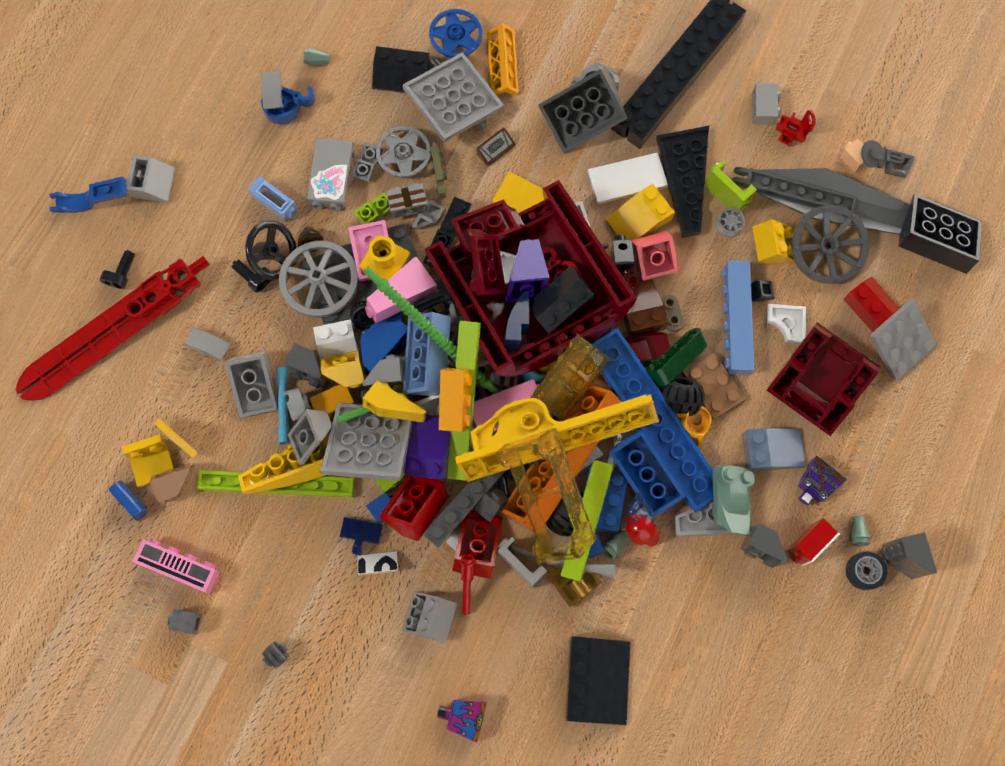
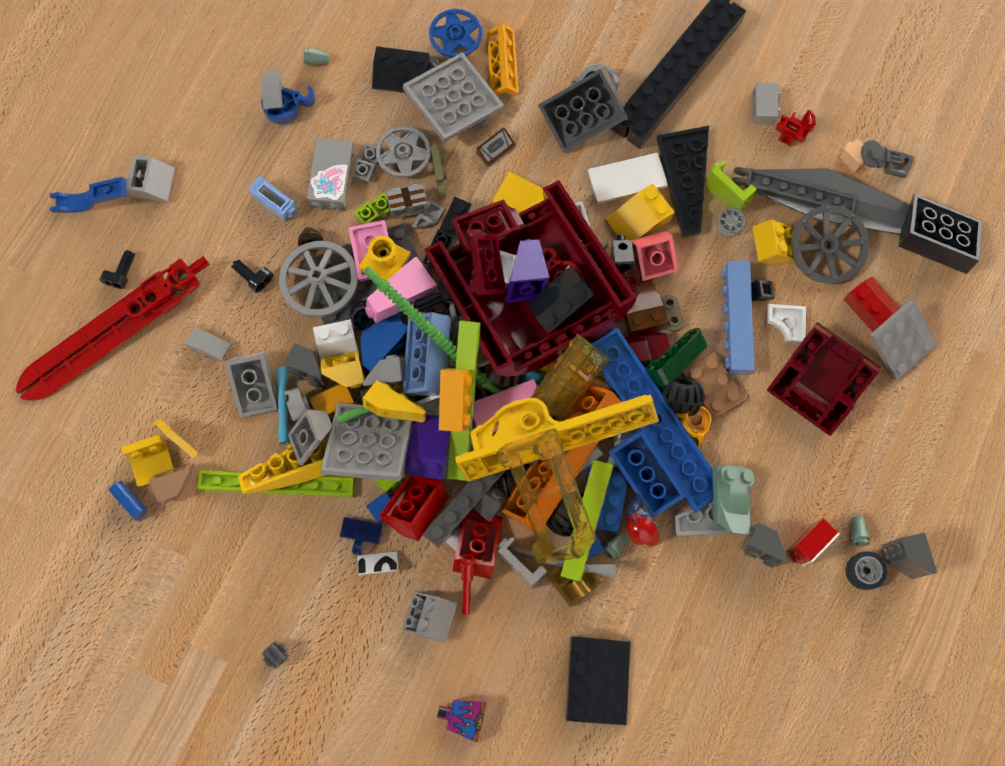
(176, 566): brick -> none
(184, 621): flat silver brick -> none
(267, 249): black piece -> none
(517, 323): slope -> none
(773, 449): sand blue slope -> none
(819, 481): torso -> none

